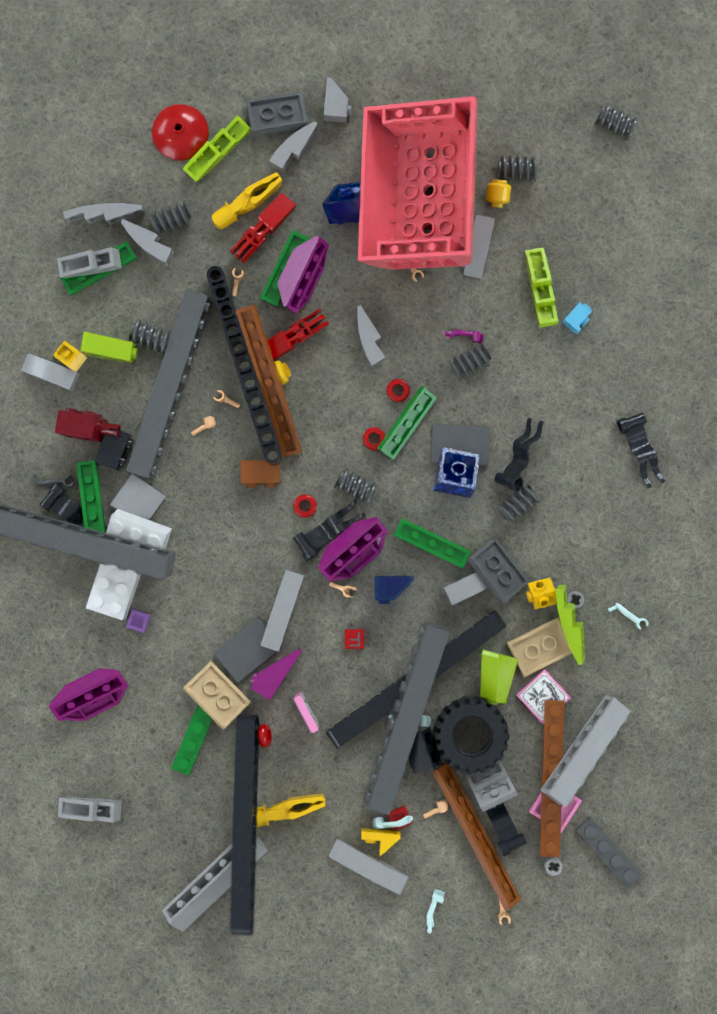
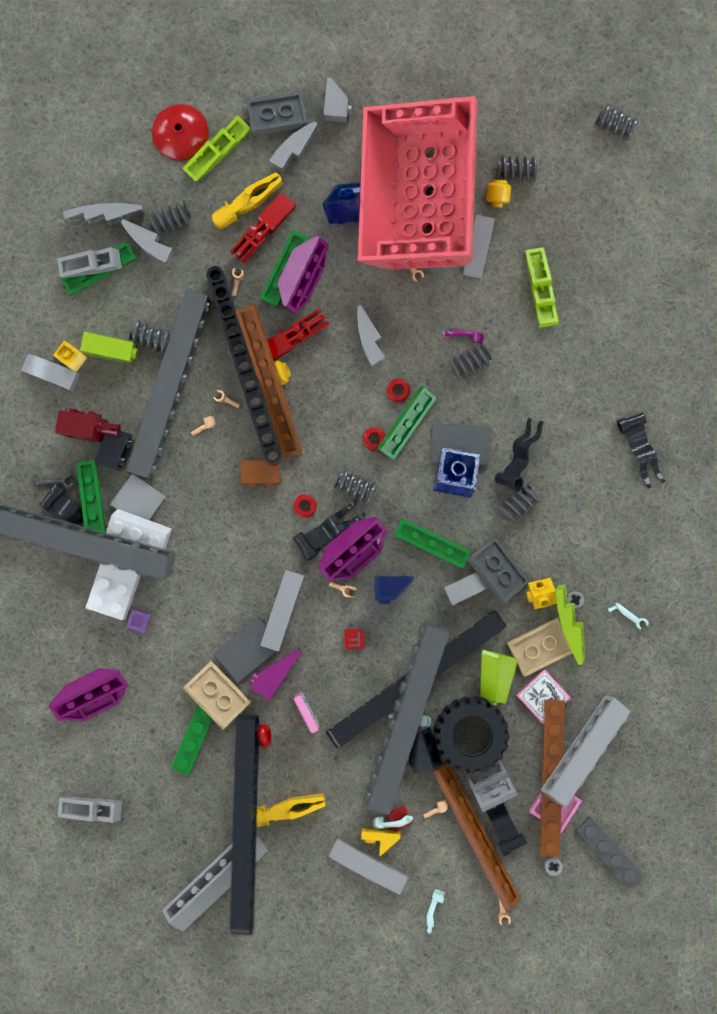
(577, 317): medium azure brick -> none

